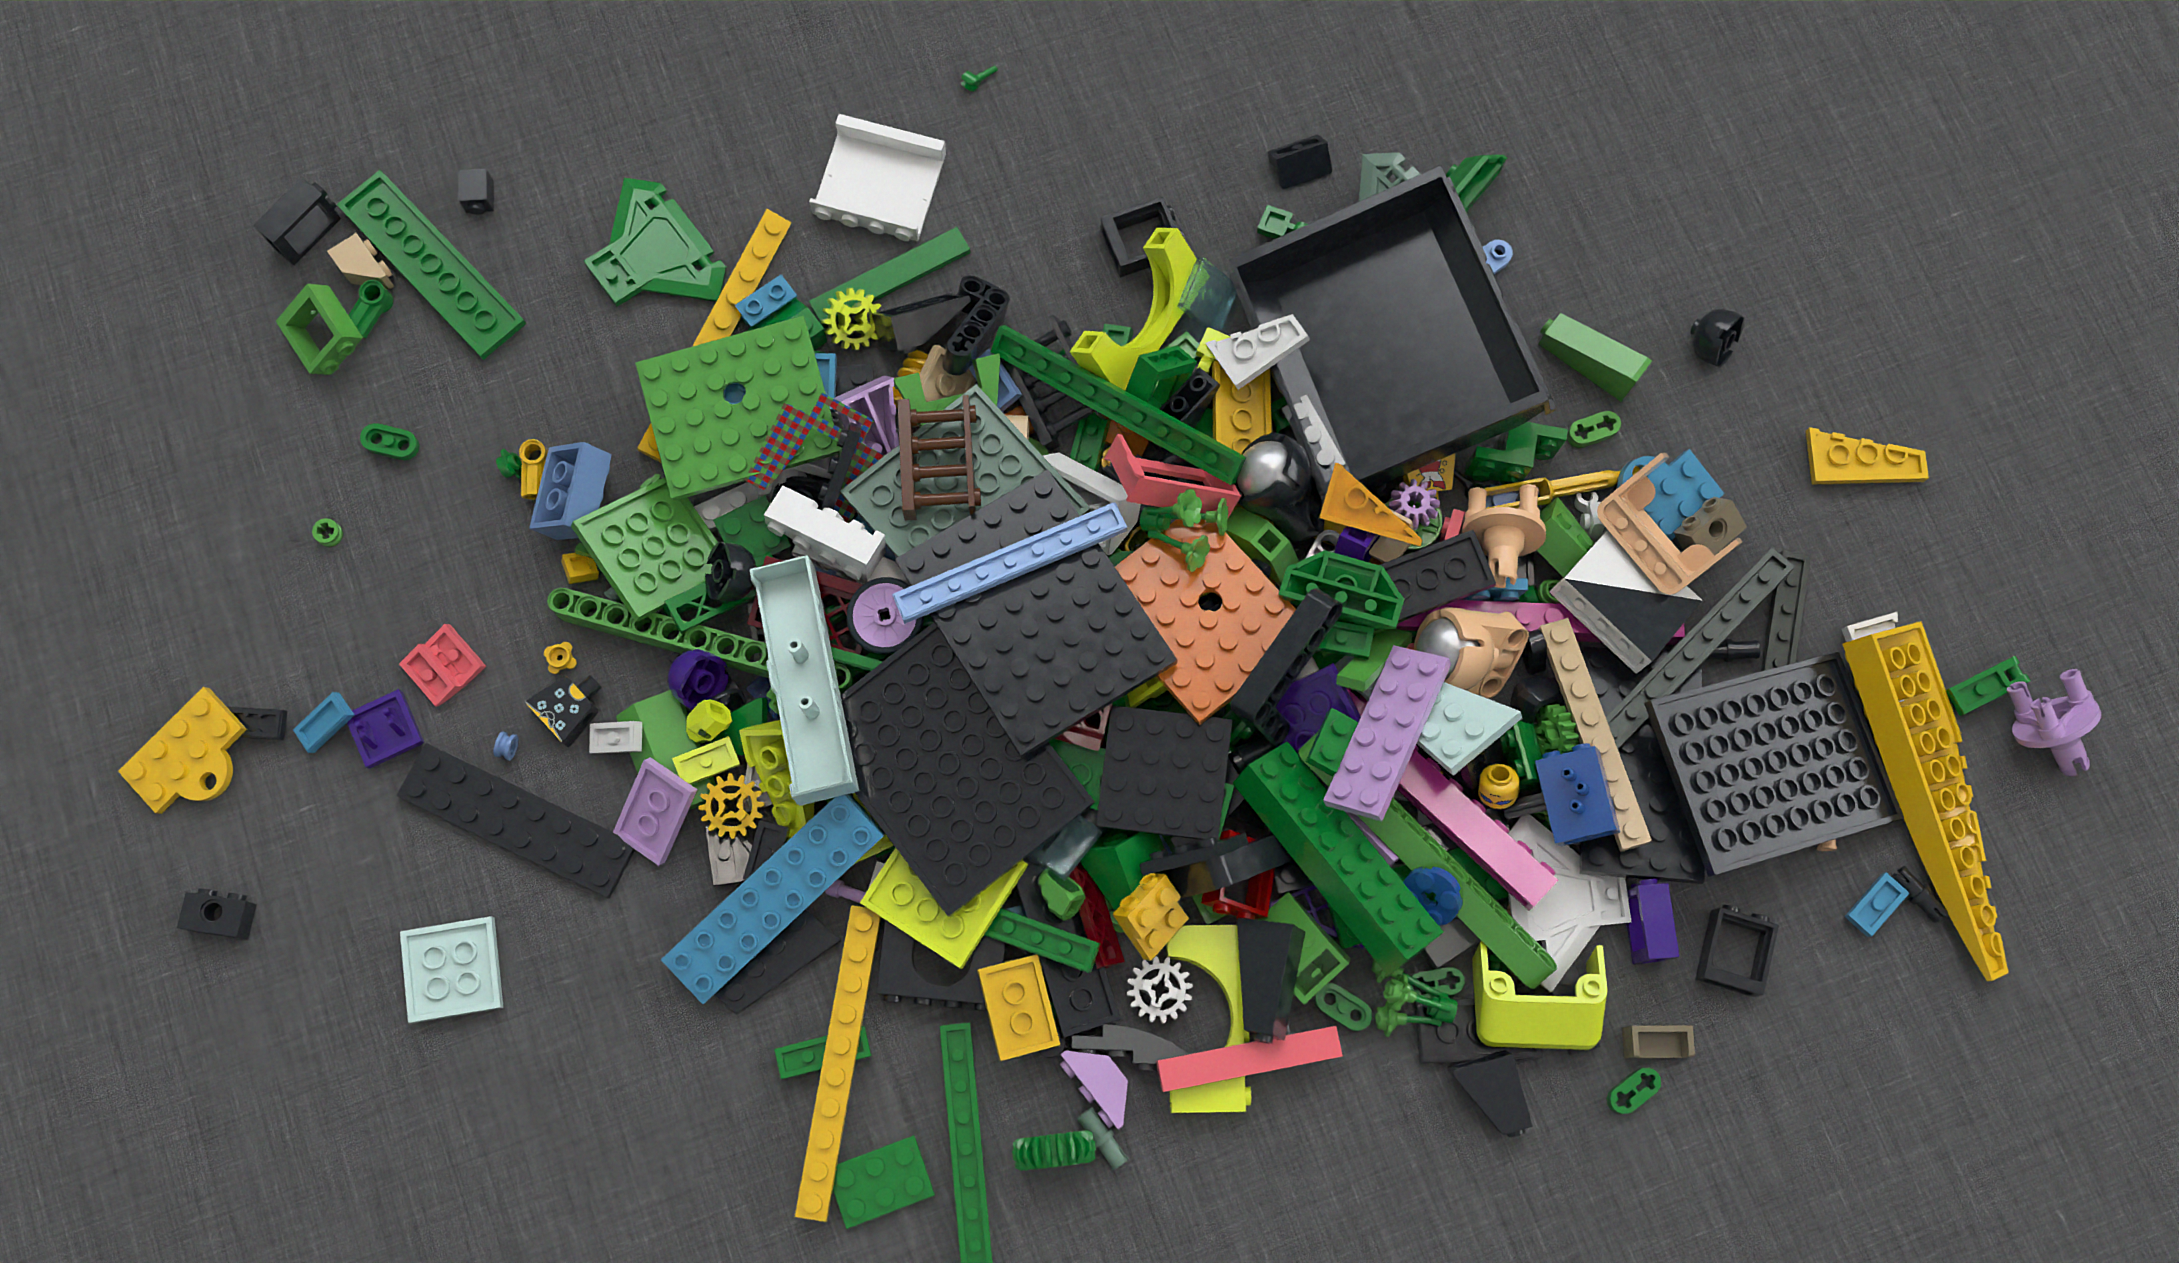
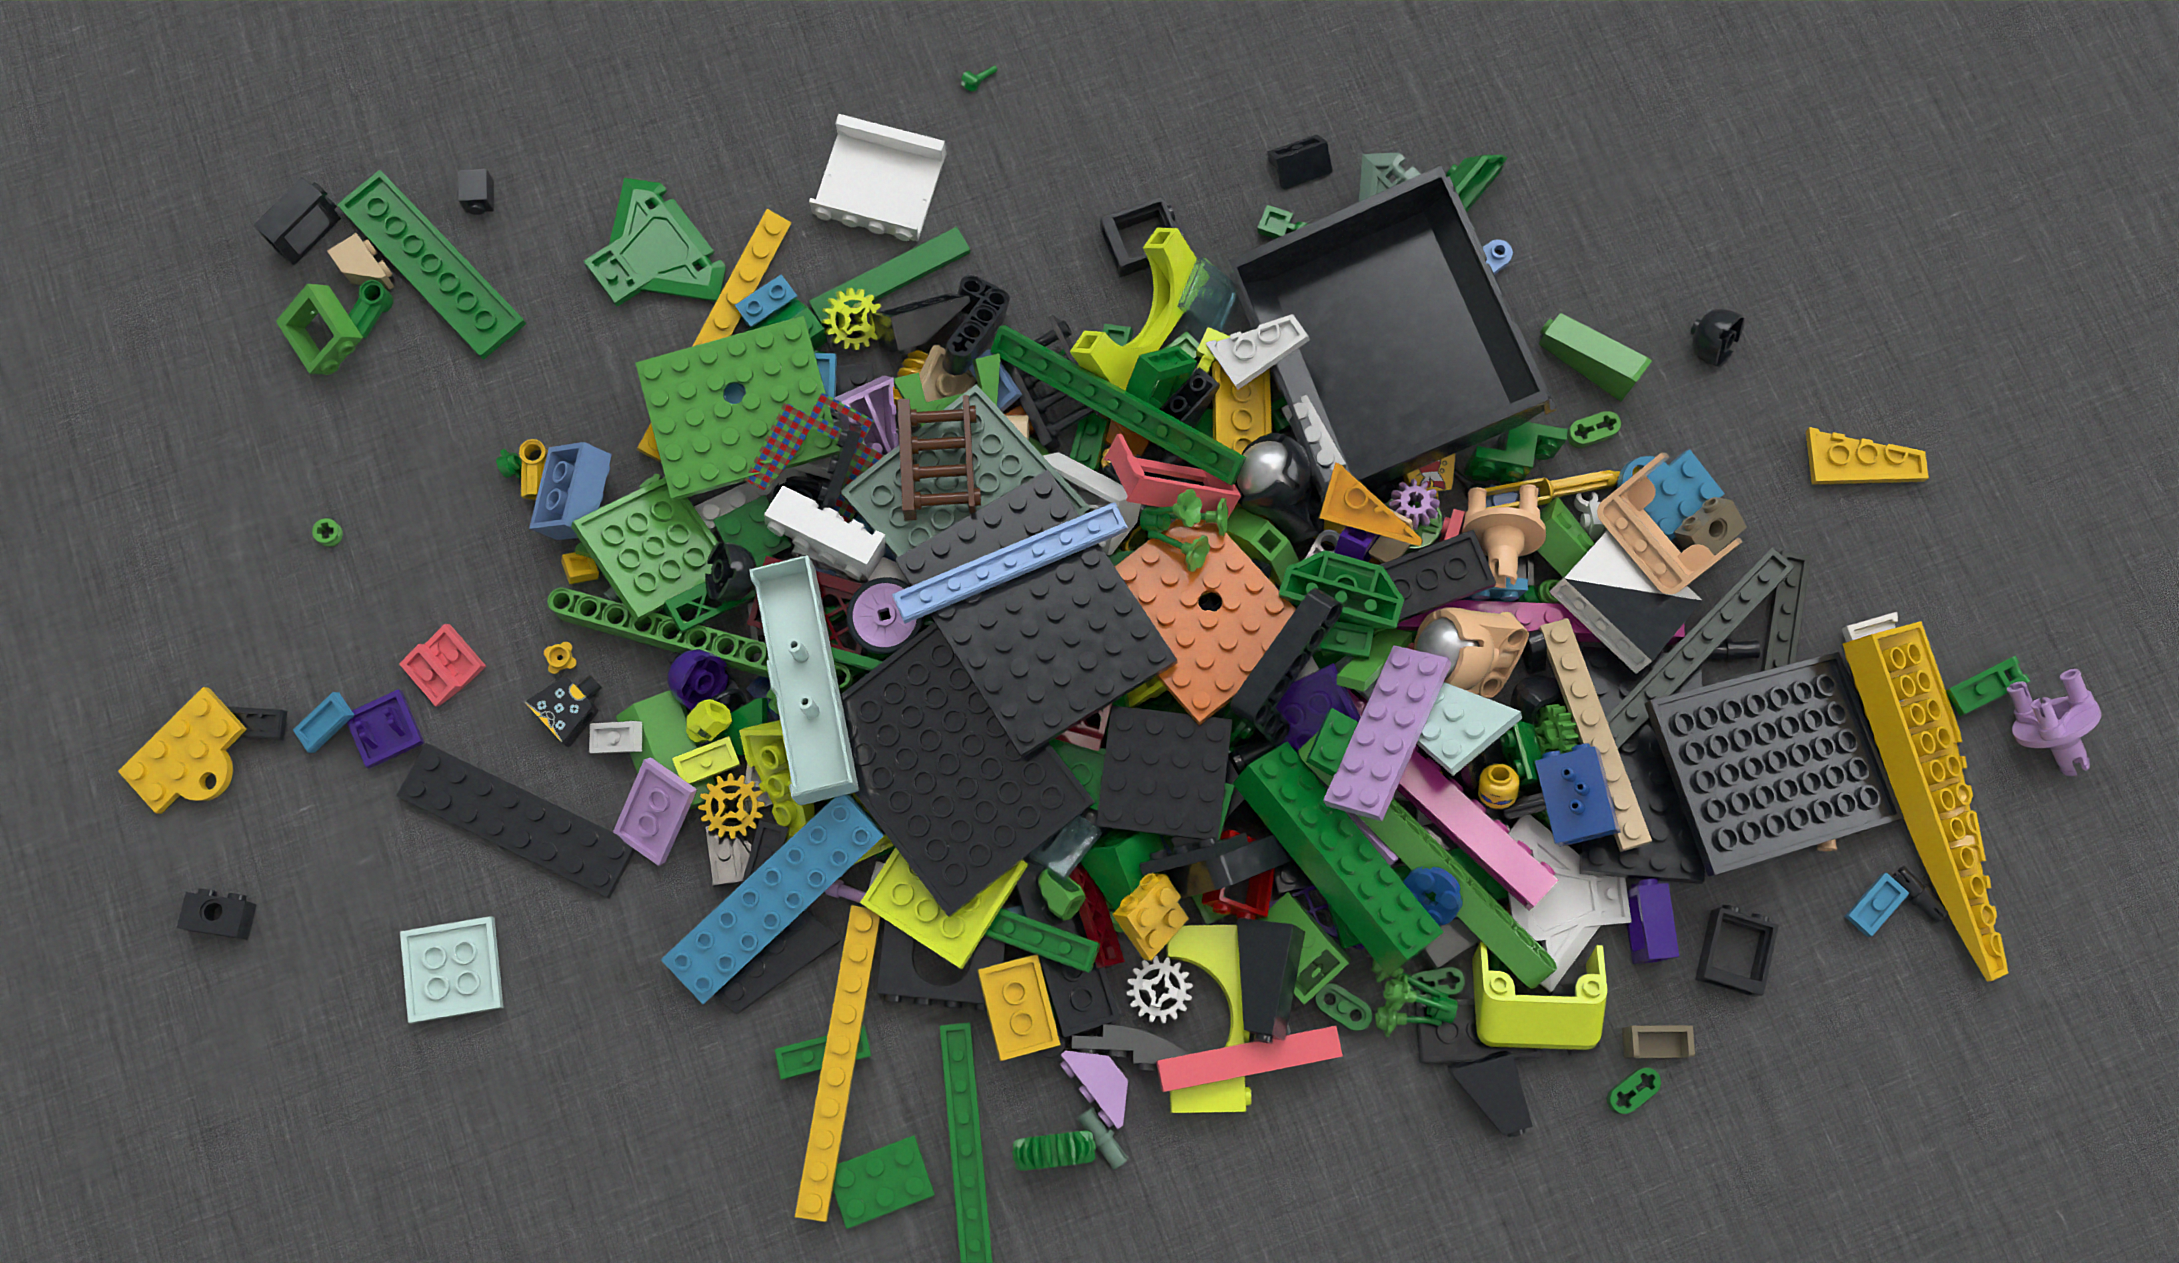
(391, 442): green plate -> none
(506, 745): medium blue bush -> none

